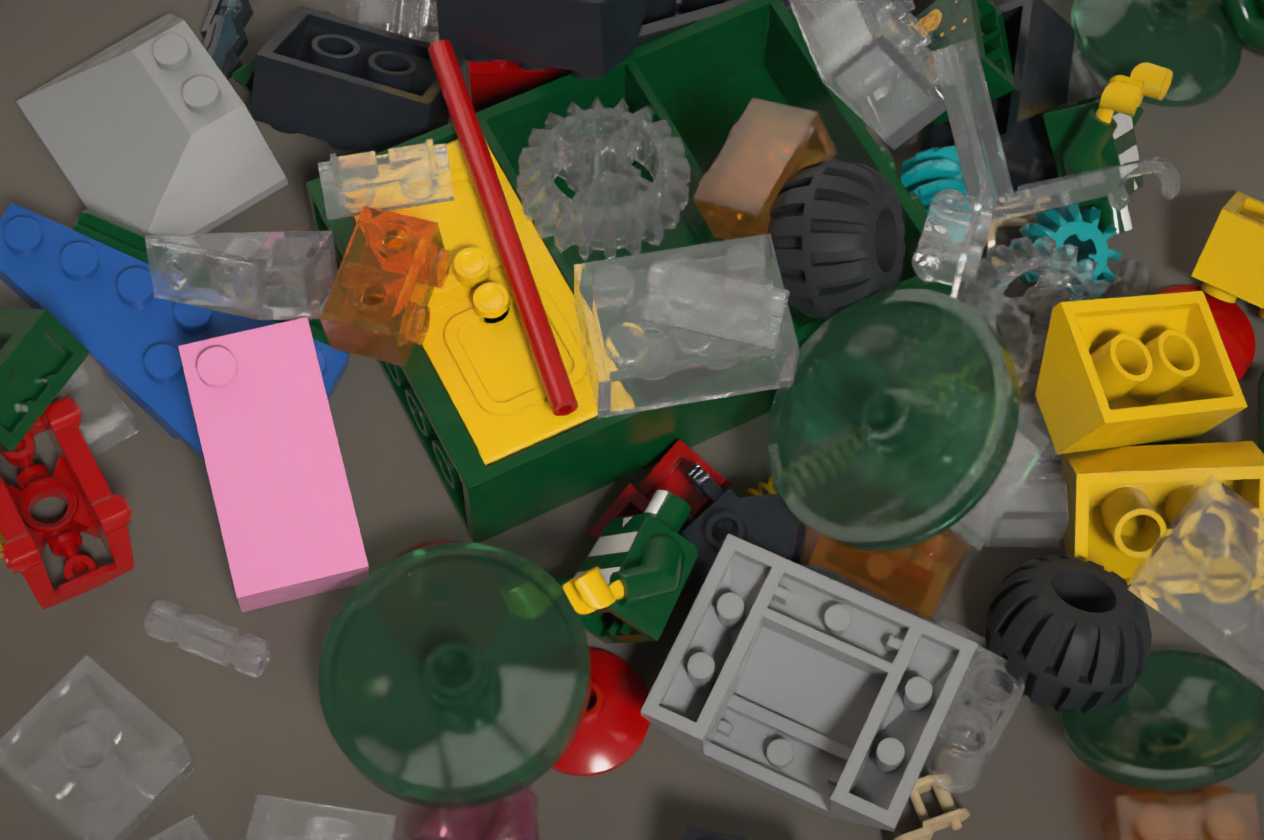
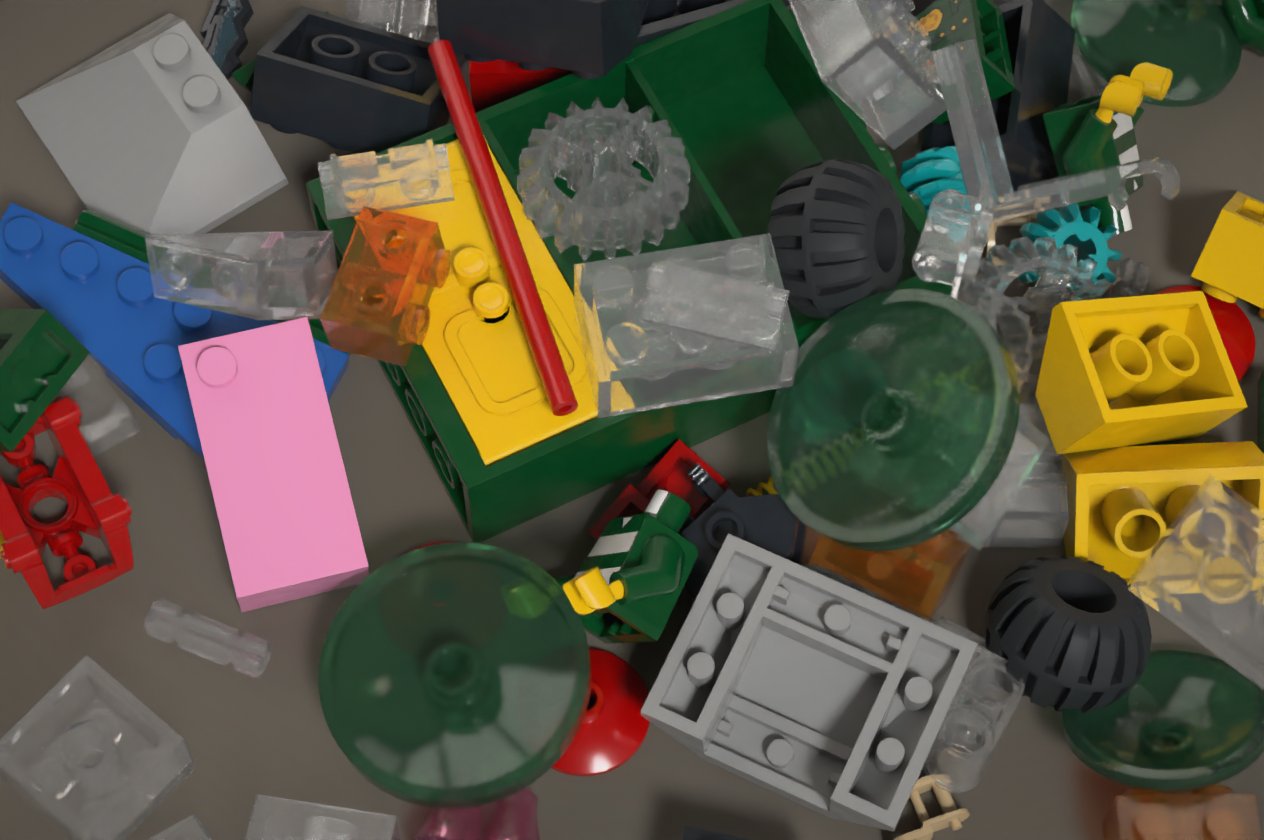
(755, 162): clear orange brick -> none

